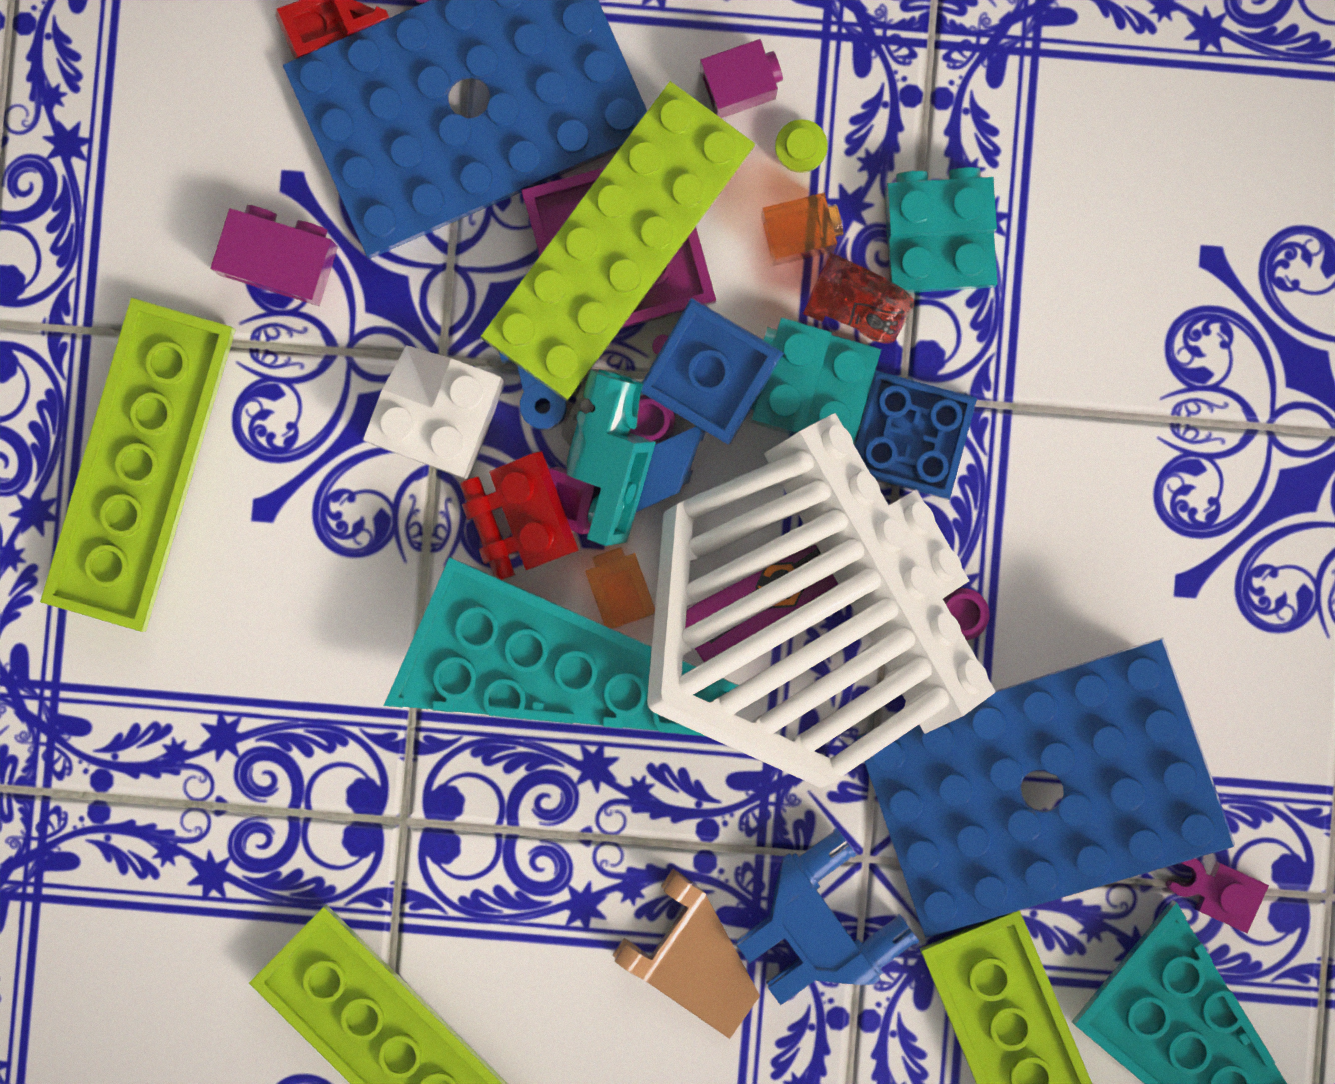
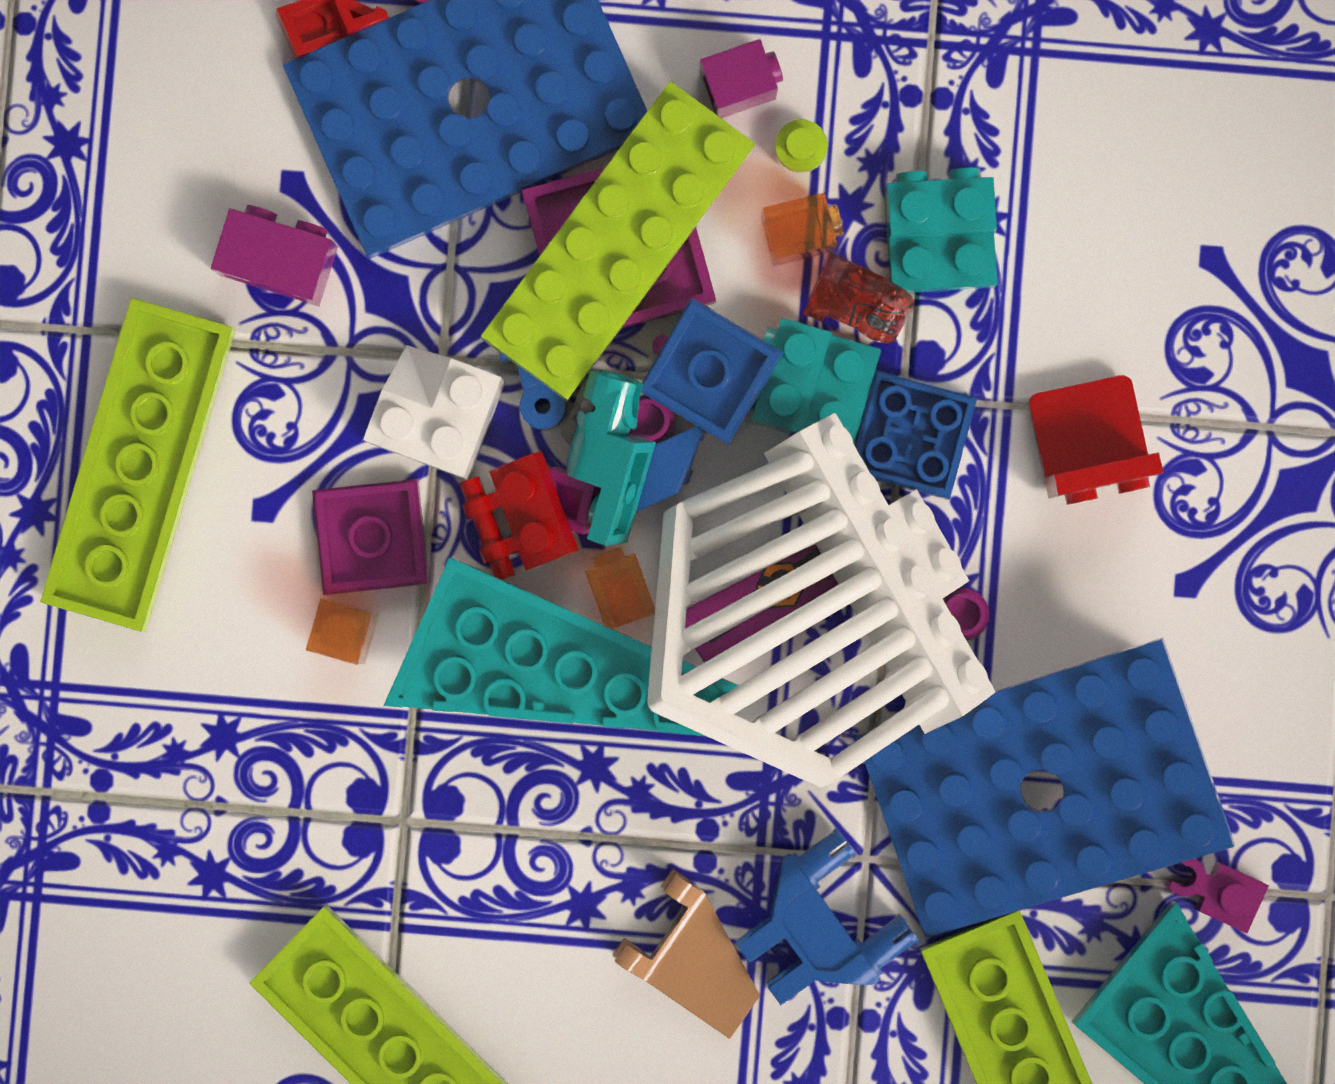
(342, 631): none -> clear orange brick
(370, 537): none -> magenta tile
(1091, 439): none -> red bracket

